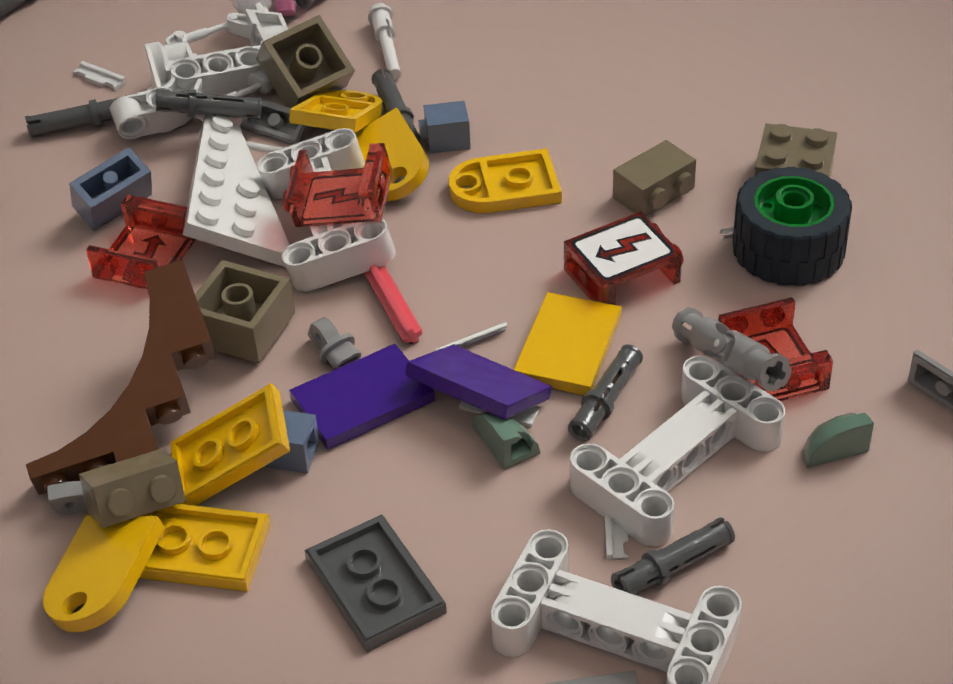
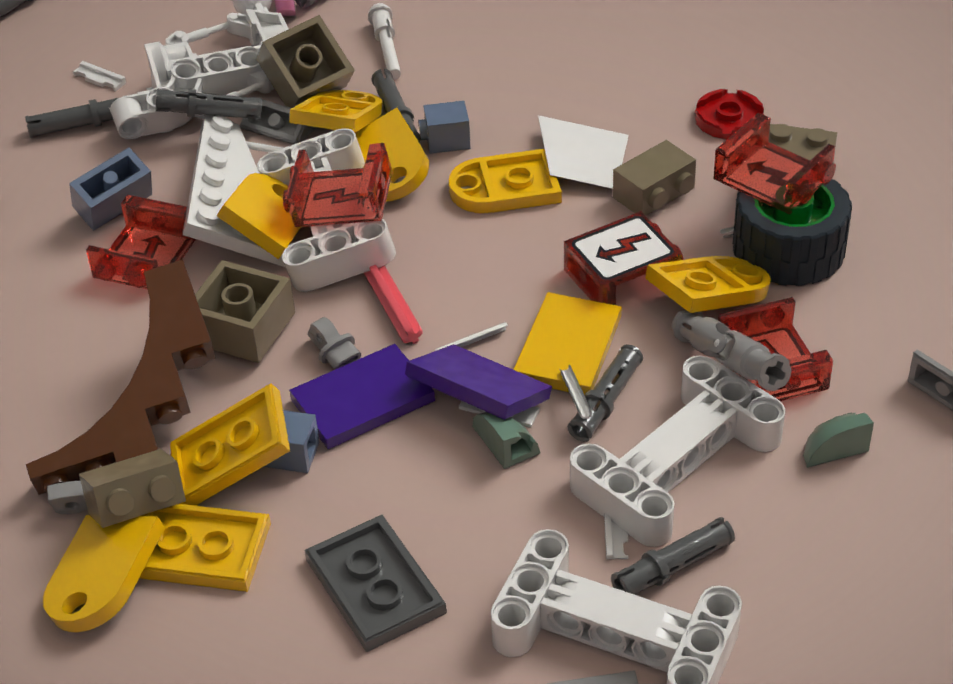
(259, 213): none -> yellow tile
(576, 393): none -> white piece
(582, 151): none -> white sticker
(710, 282): none -> yellow tile
(724, 113): none -> red tile
(768, 171): none -> clear red panel

